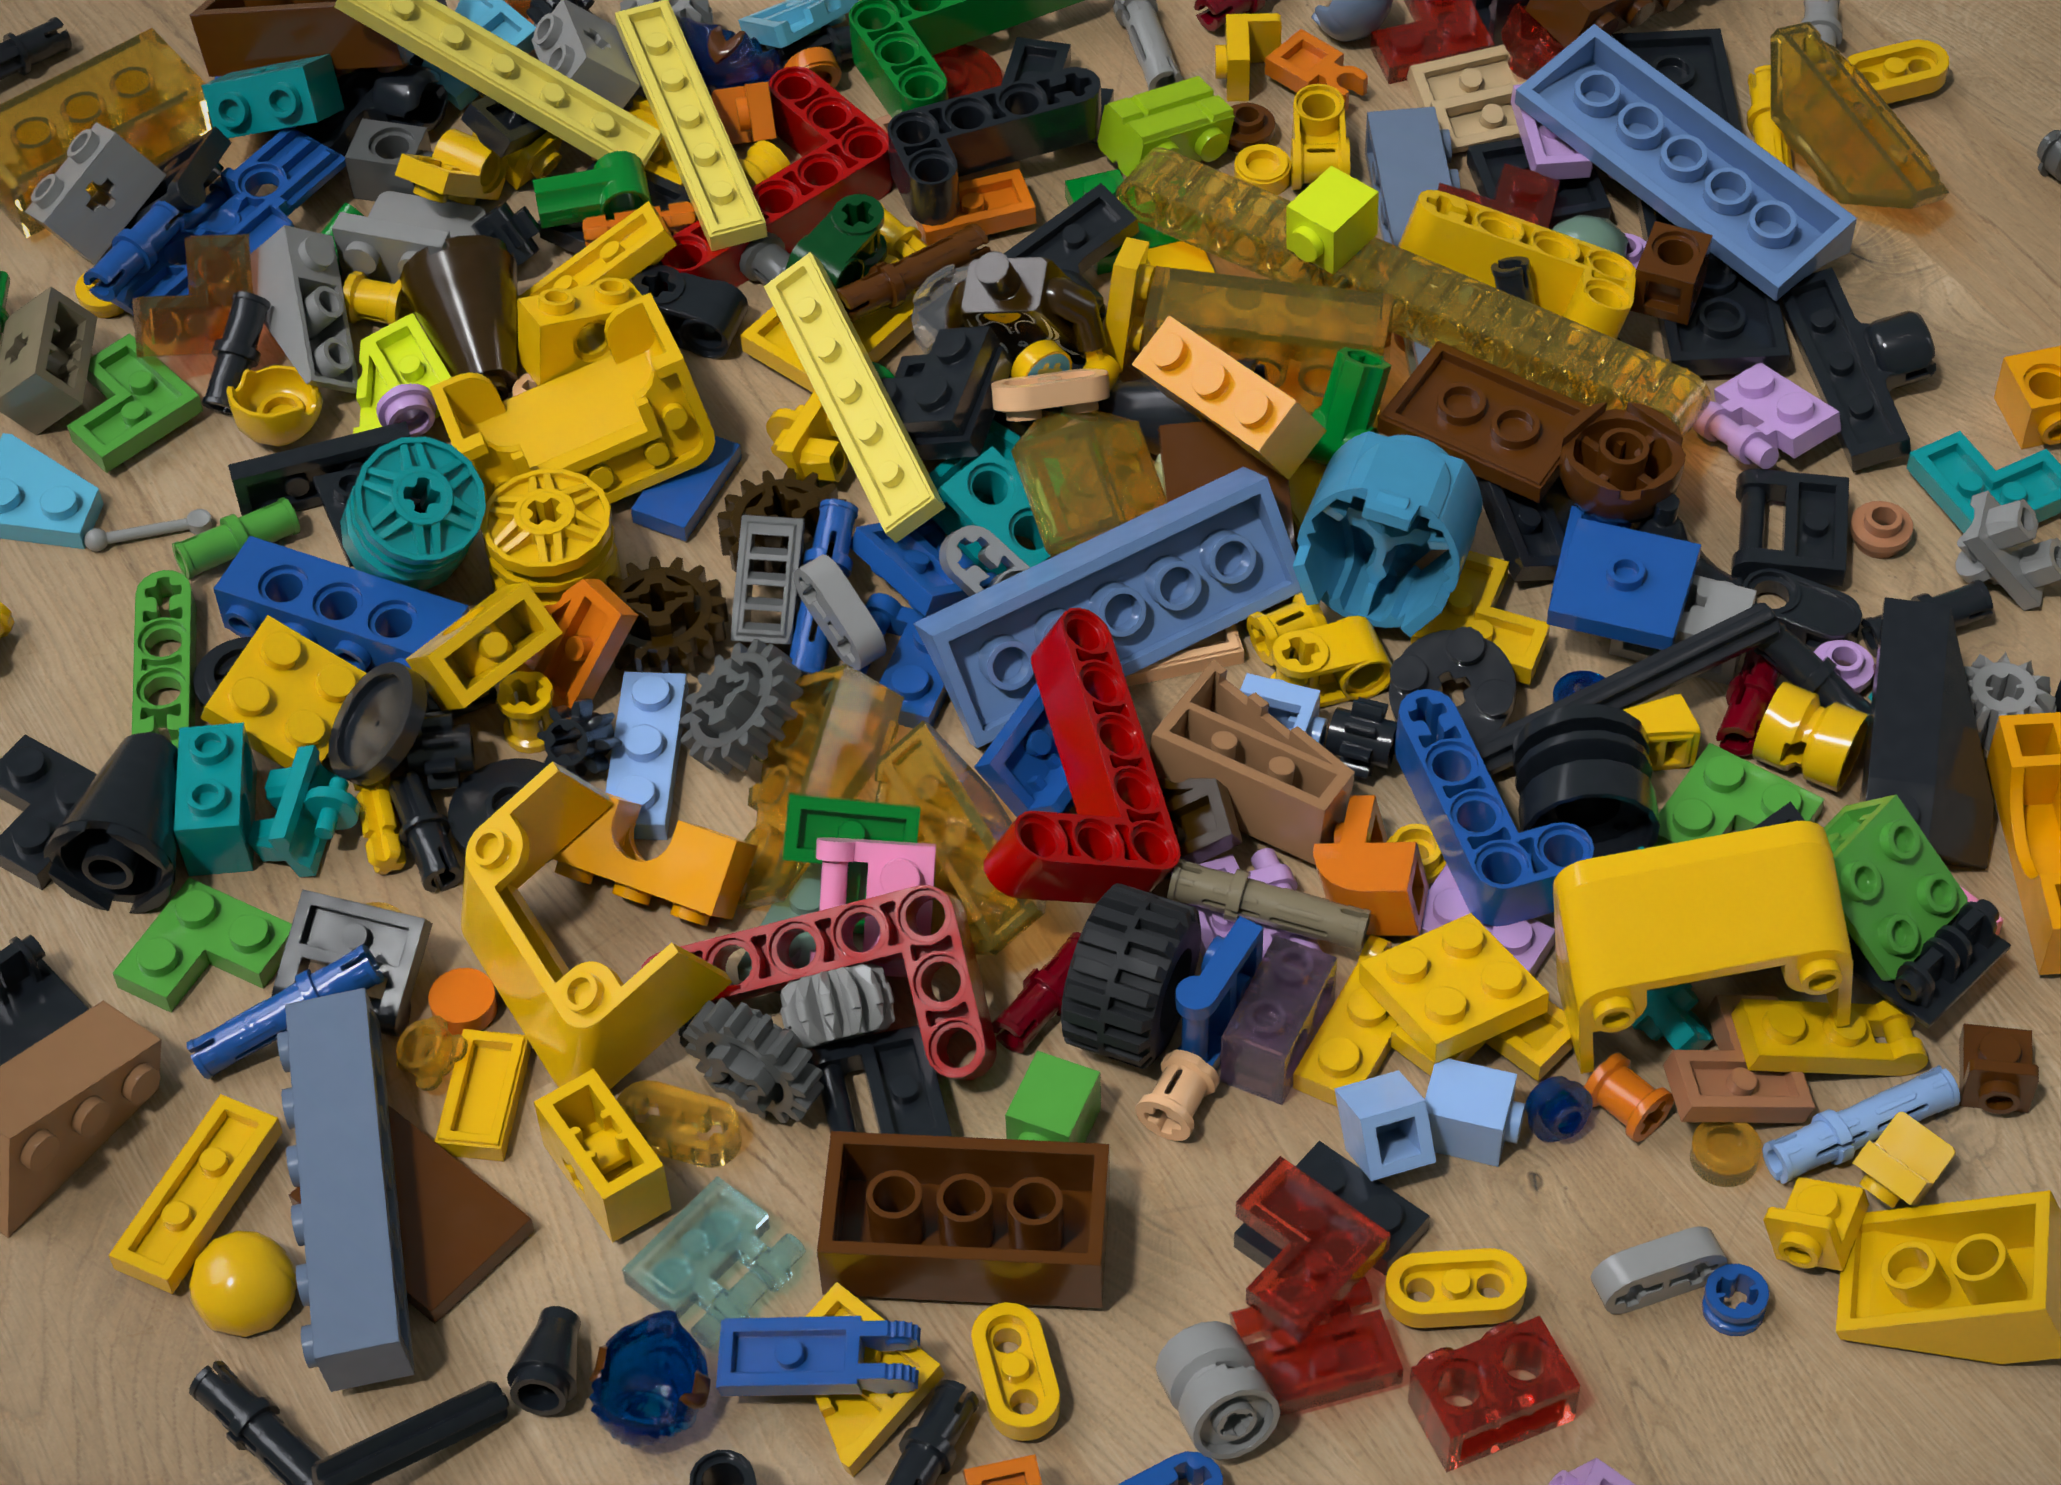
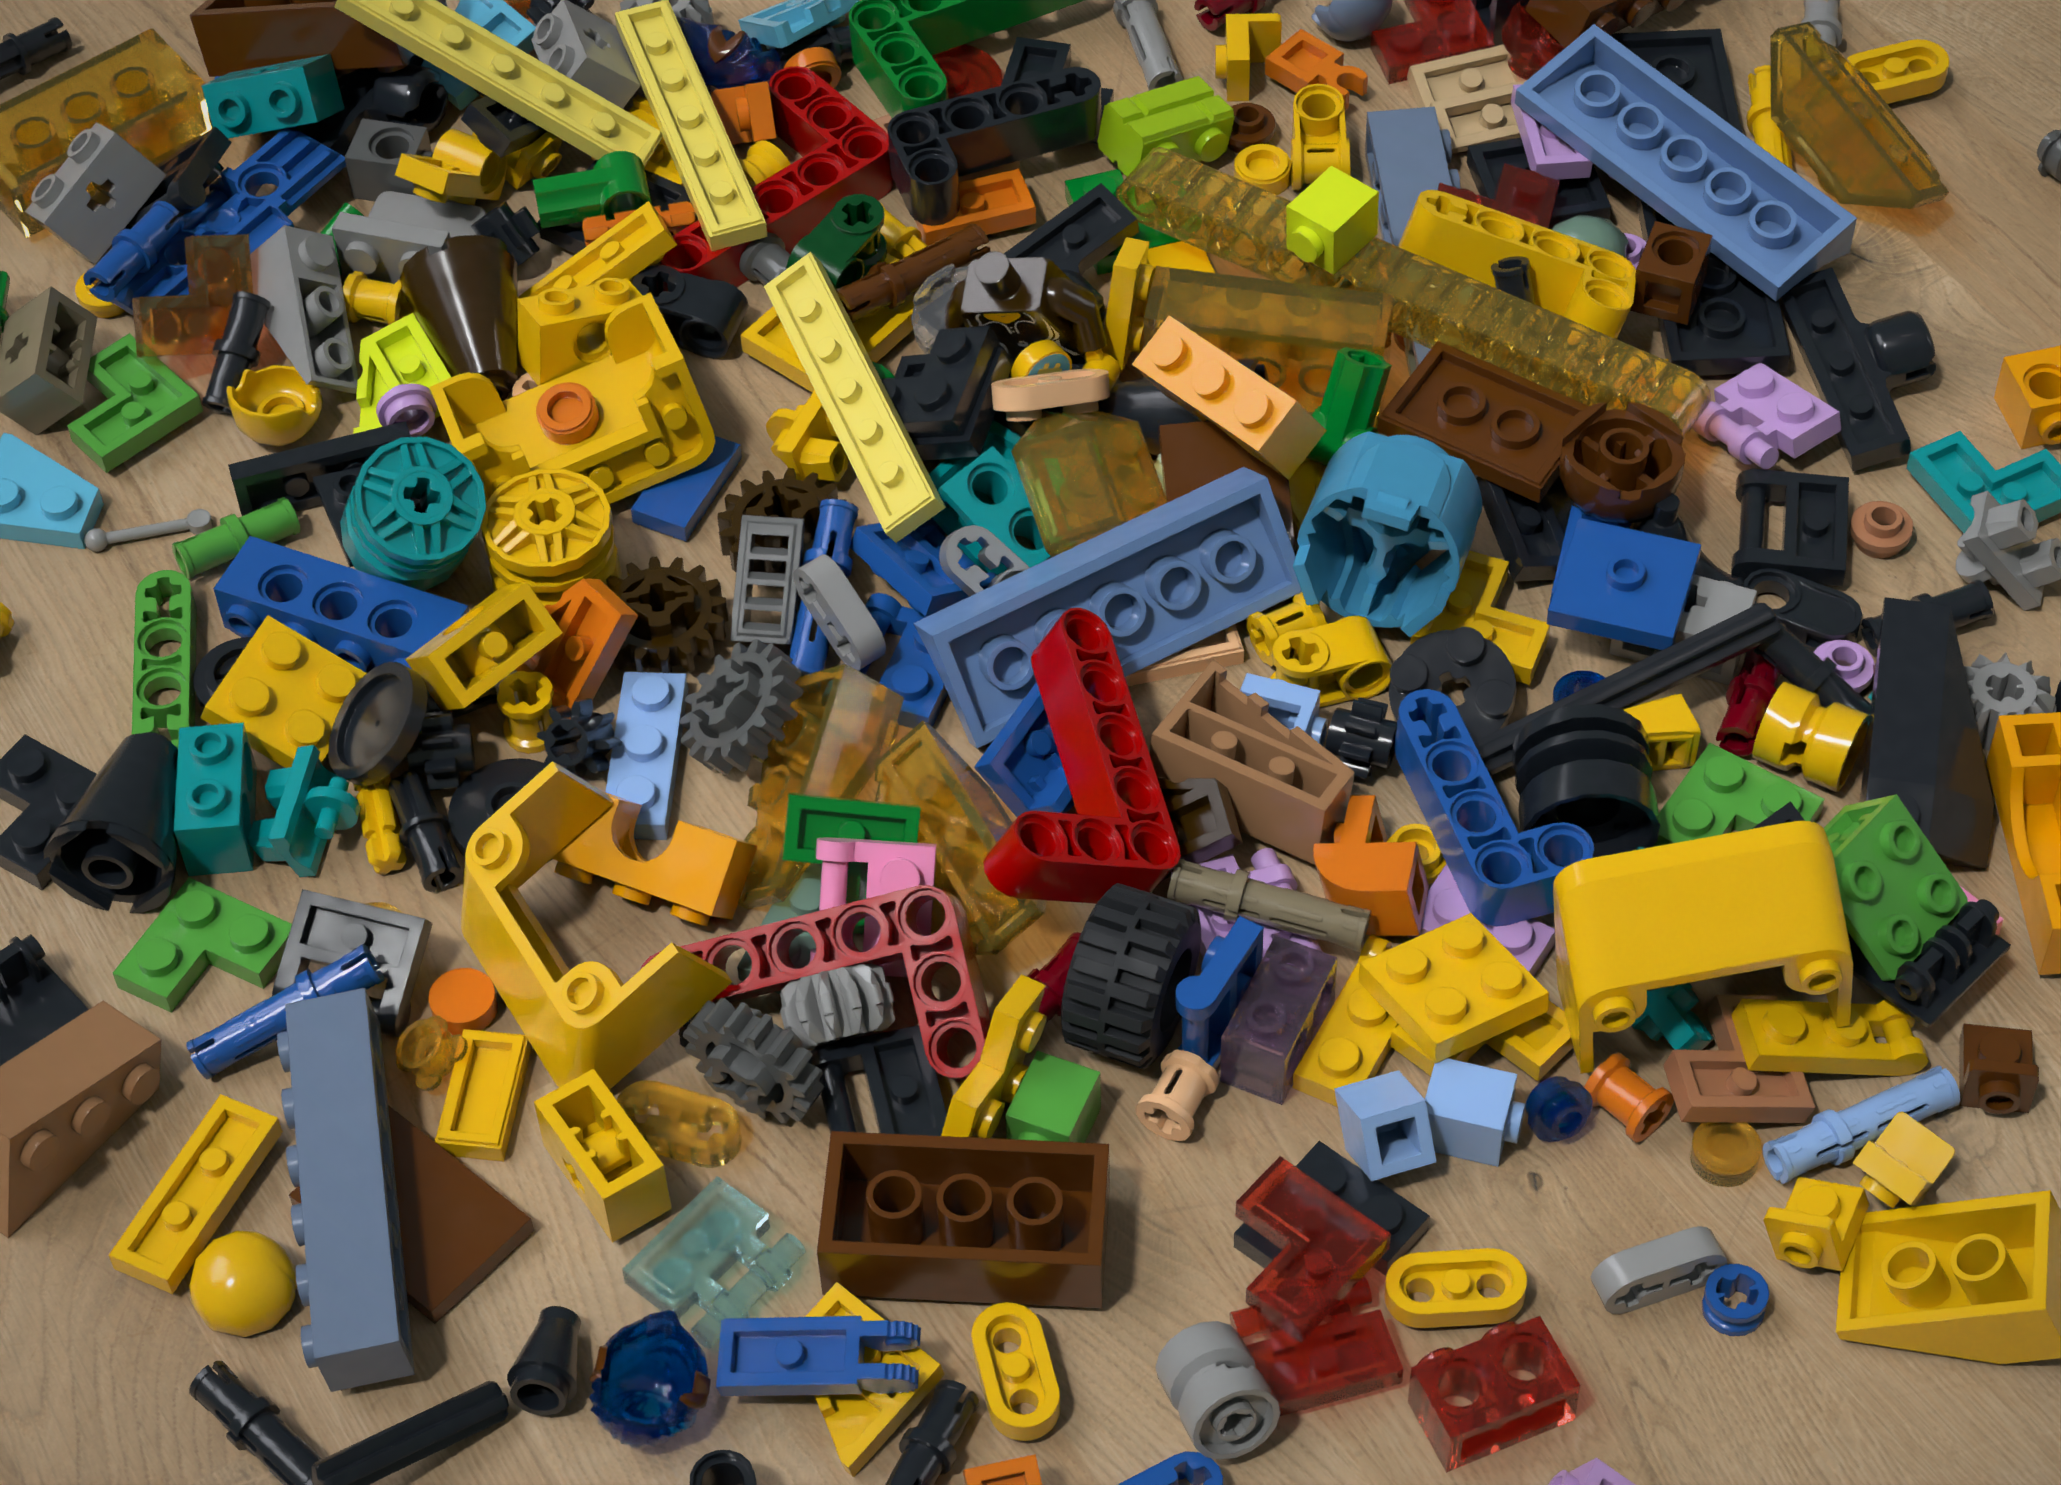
(567, 413): none -> orange tile
(996, 1078): none -> yellow plate

